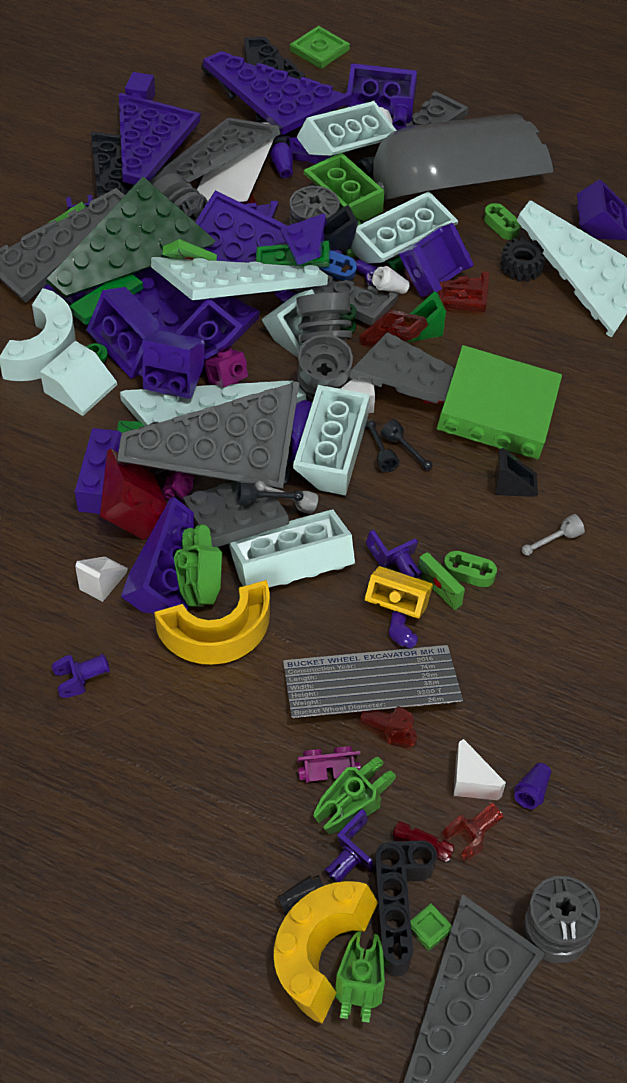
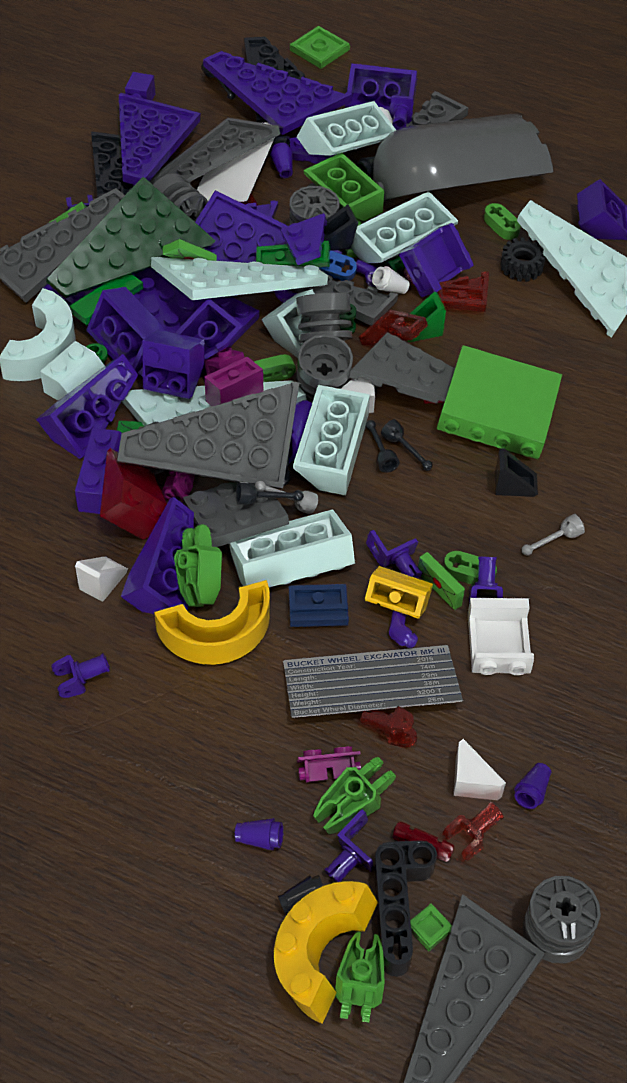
(88, 406): none -> dark purple wedge
(233, 382): none -> magenta panel
(260, 833): none -> dark purple cone
(277, 368): none -> bright green beam
(318, 605): none -> dark blue plate
(486, 578): none -> dark purple piece
(499, 636): none -> white panel

